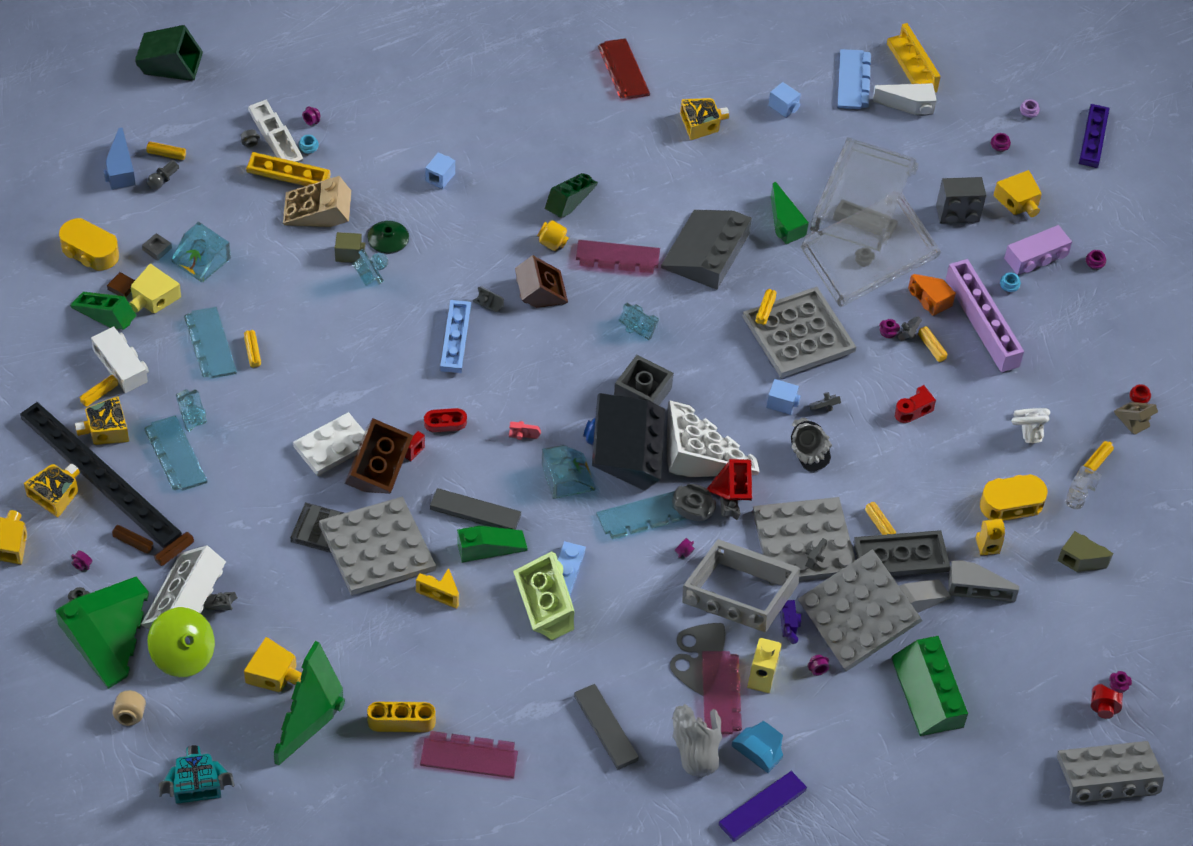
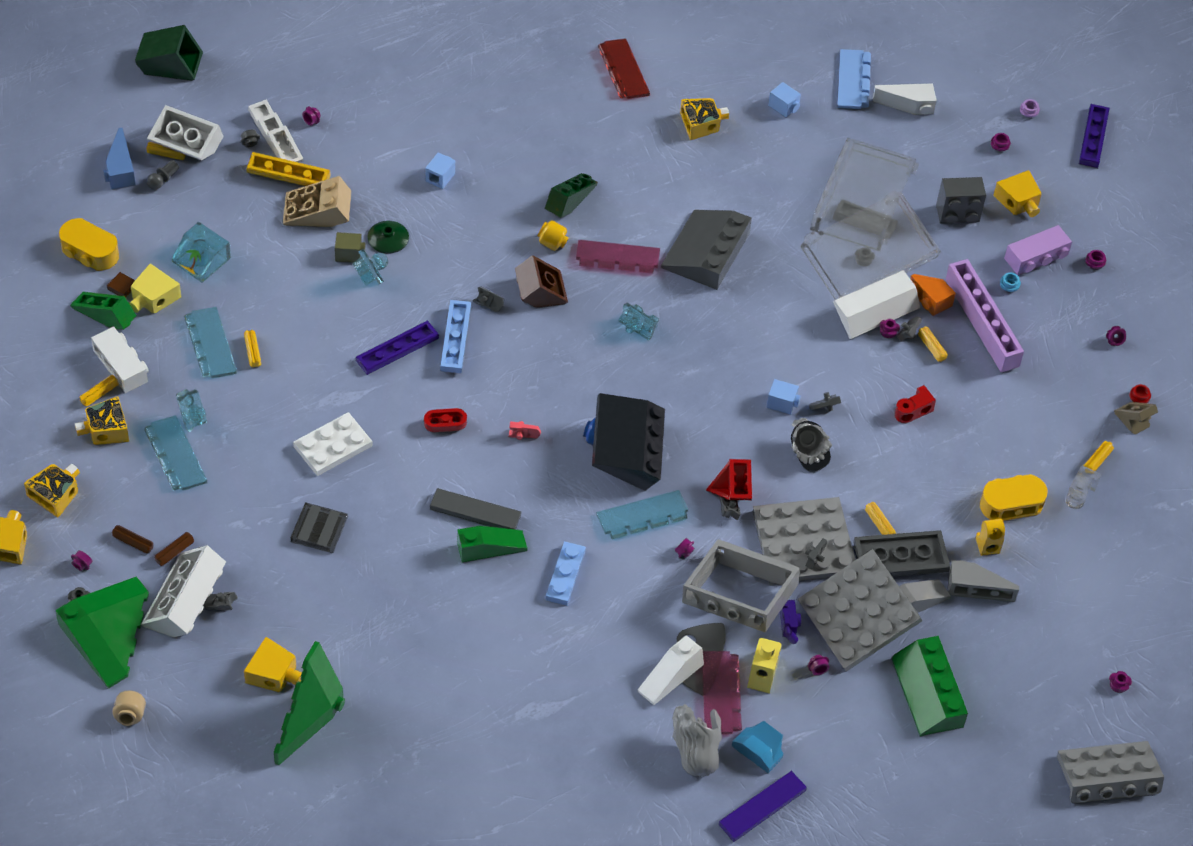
(100, 475): black plate -> none
(157, 246): flat silver plate -> none
(168, 642): lime dish -> none
(186, 133): none -> white slope
(195, 778): torso -> none
(308, 144): medium azure plate -> none
(377, 545): light grey plate -> none
(378, 458): reddish brown slope -> none
(391, 710): yellow beam -> none
(397, 347): none -> dark purple tile
(416, 446): red plate -> none
(442, 591): yellow slope -> none
(465, 757): clear pink windscreen -> none
(546, 596): yellowish green slope -> none
(566, 471): clear light blue slope -> none
(606, 726): dark grey tile -> none
(644, 381): dark grey brick -> none
(672, 670): none -> white slope
(694, 502): dark grey tile -> none
(696, 447): white slope -> none
(766, 306): yellow axle -> none
(788, 220): green slope -> none
(800, 333): light grey plate -> none
(877, 302): none -> white slope
(913, 58): yellow fence -> none
(1032, 423): white piece -> none
(1083, 554): olive slope -> none
(1106, 701): red piece -> none
(1120, 339): none -> magenta plate

